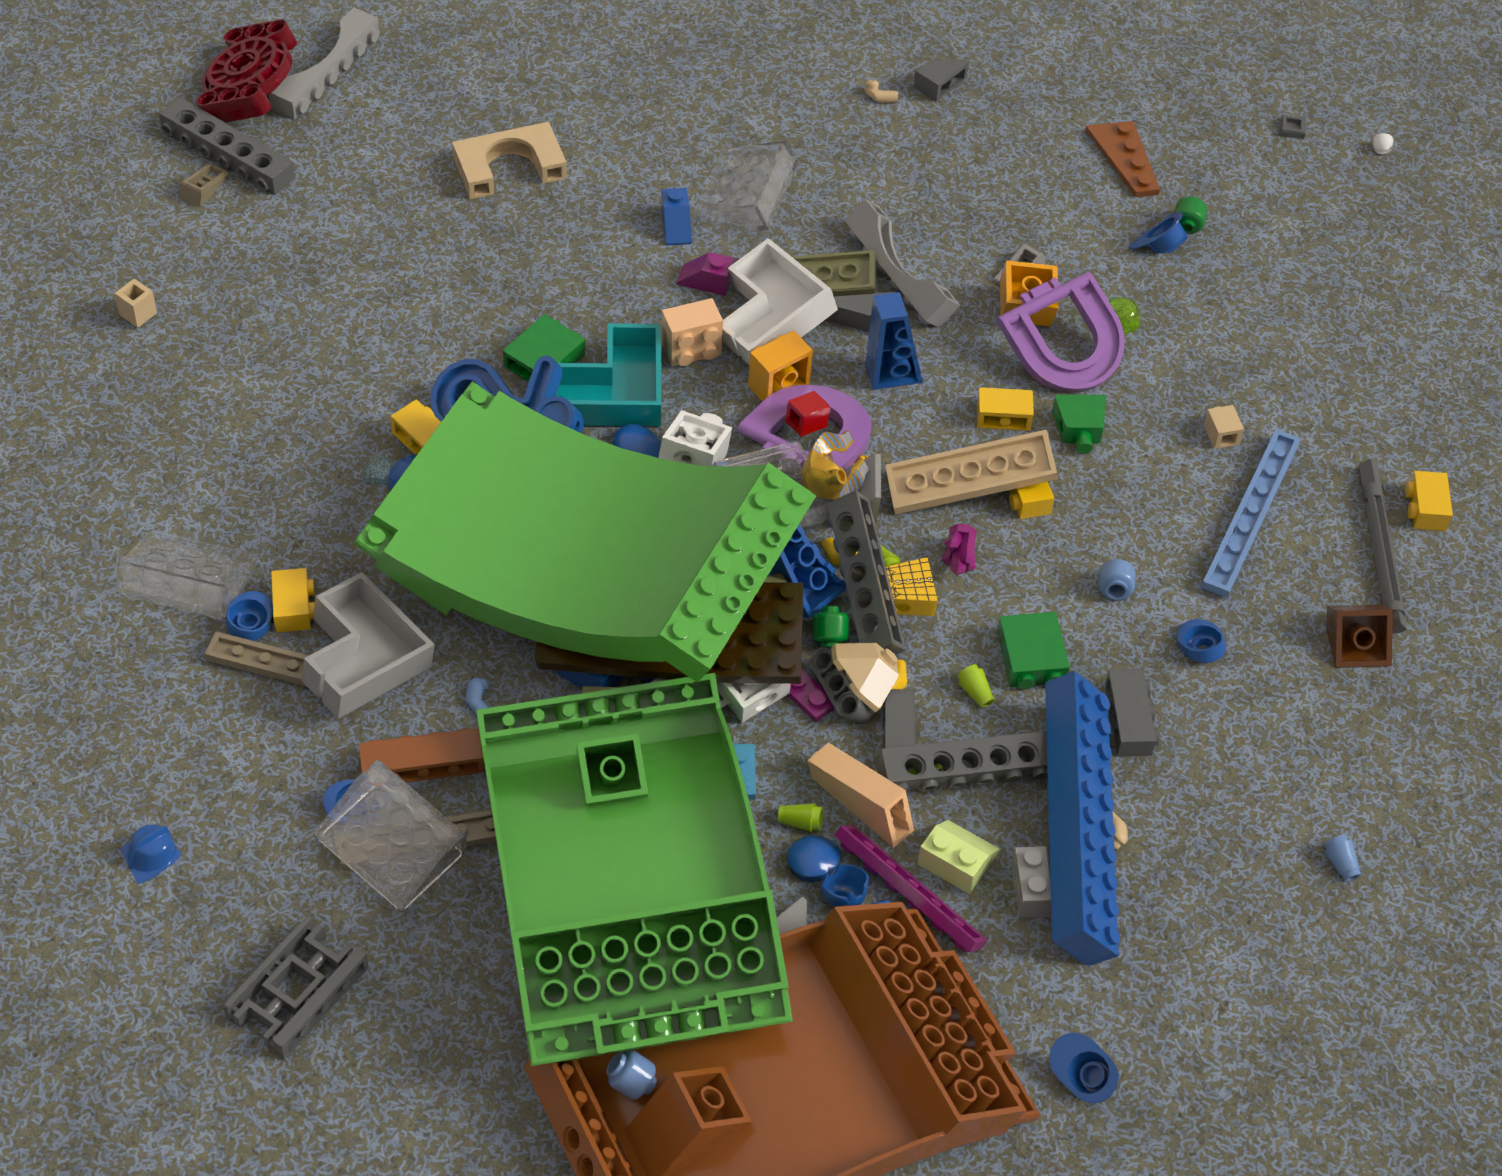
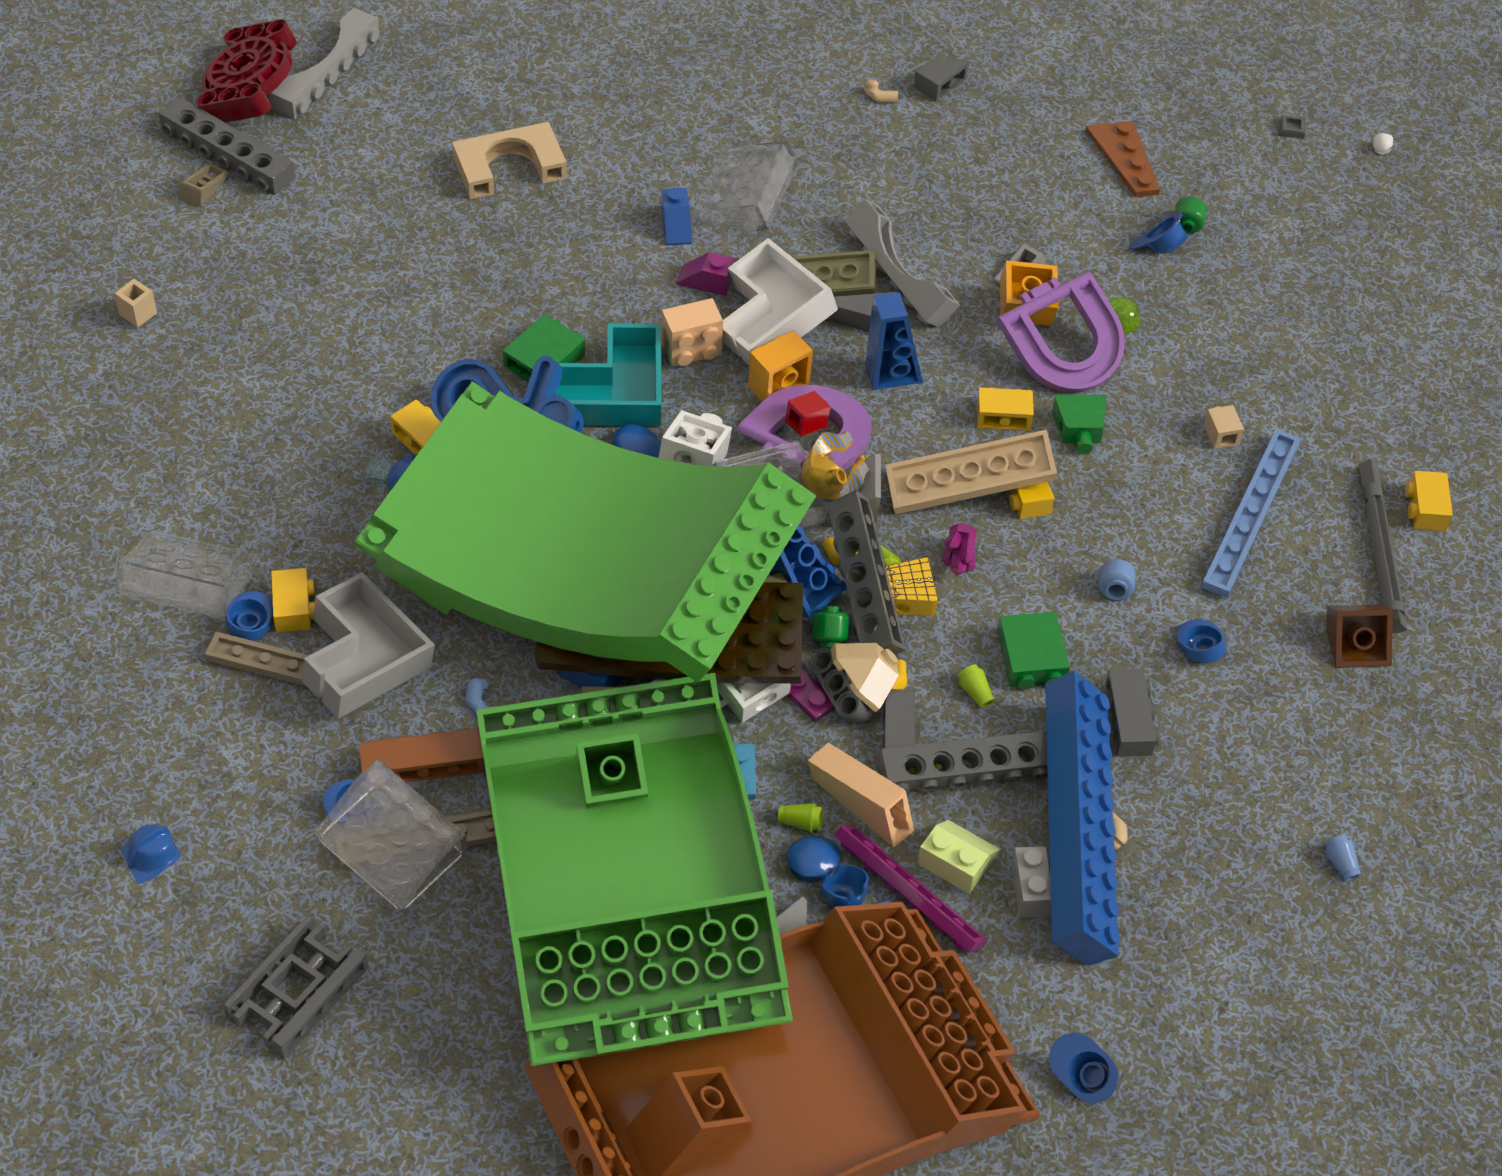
(631, 1074): medium blue head -> none

